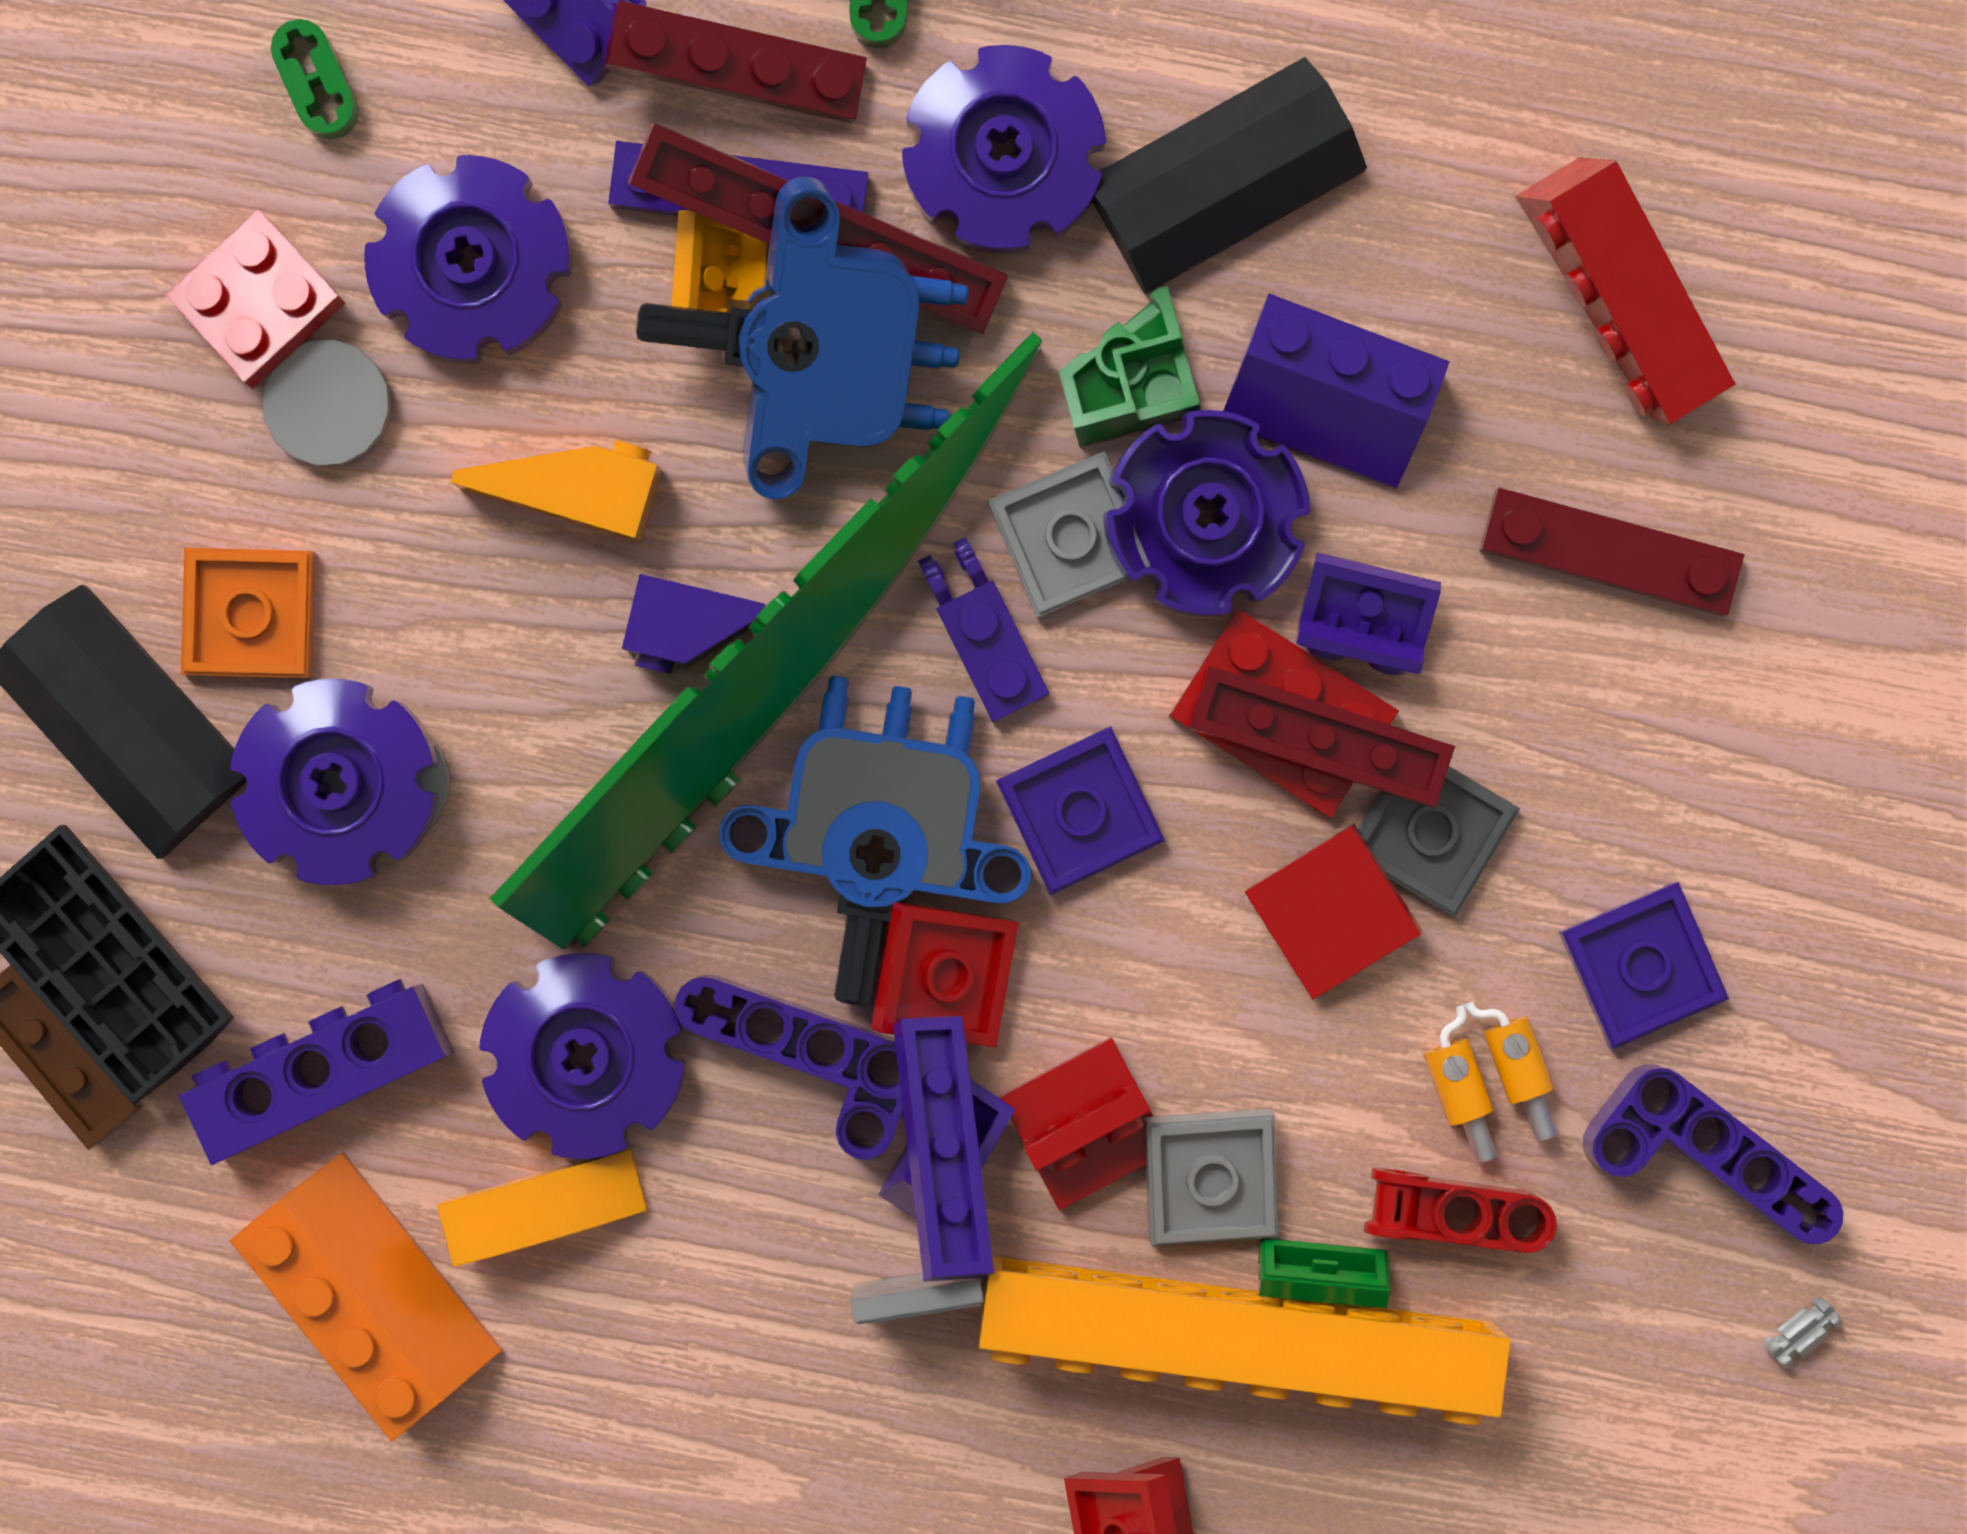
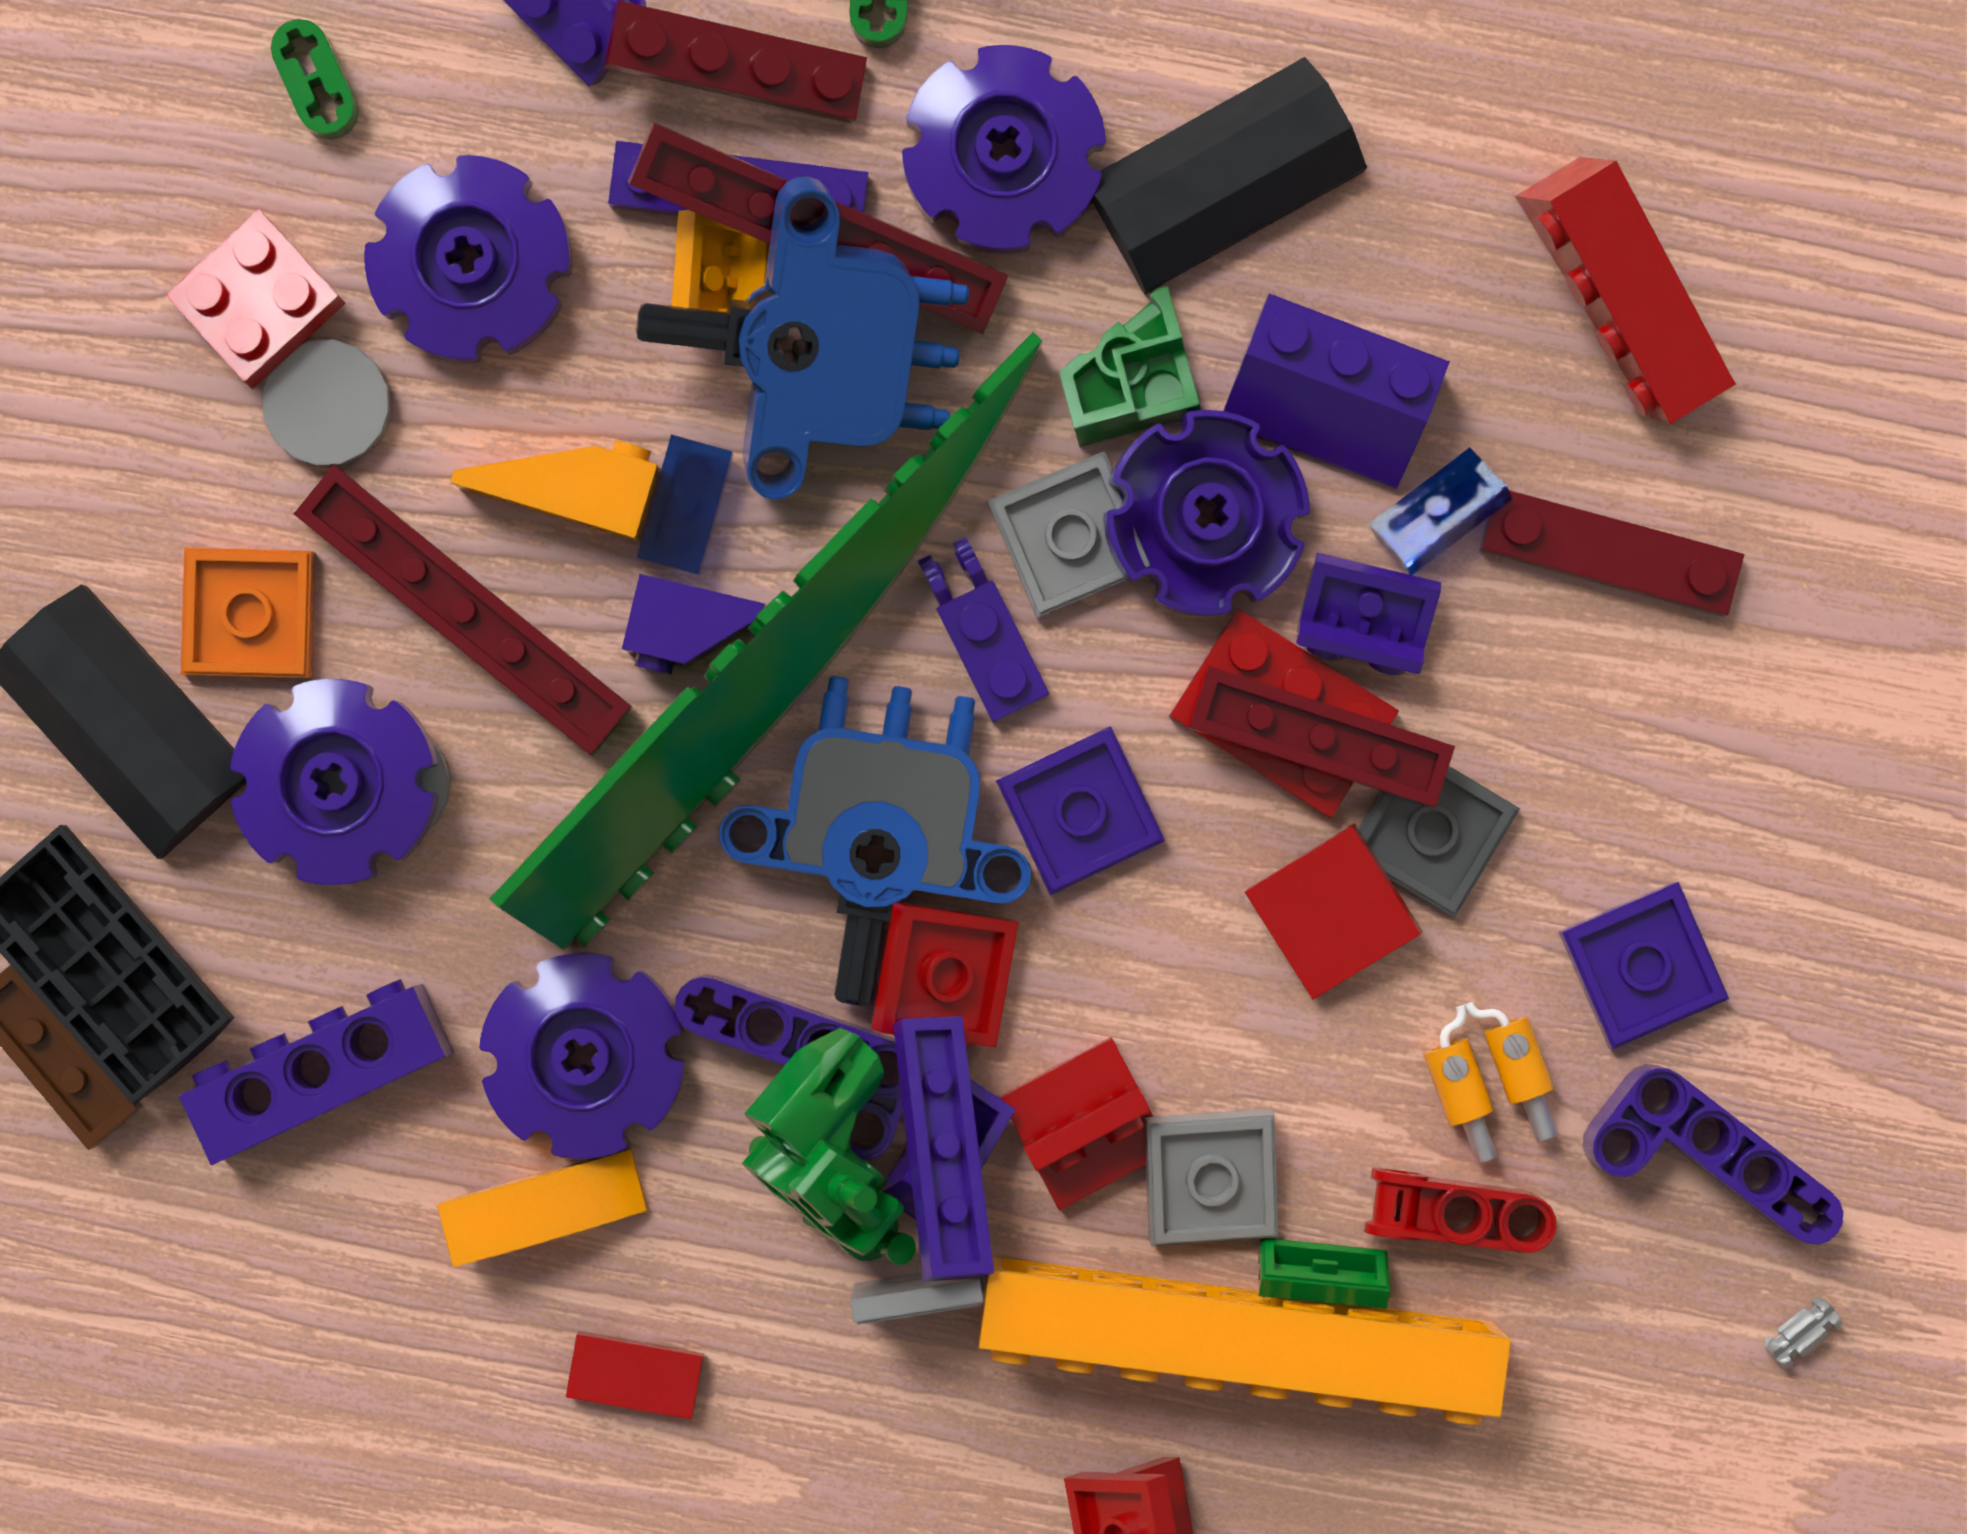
(366, 1296): orange slope -> none
(463, 610): none -> dark red plate
(634, 1375): none -> red tile
(685, 505): none -> clear blue plate
(808, 1150): none -> green piece
(1440, 511): none -> clear blue plate

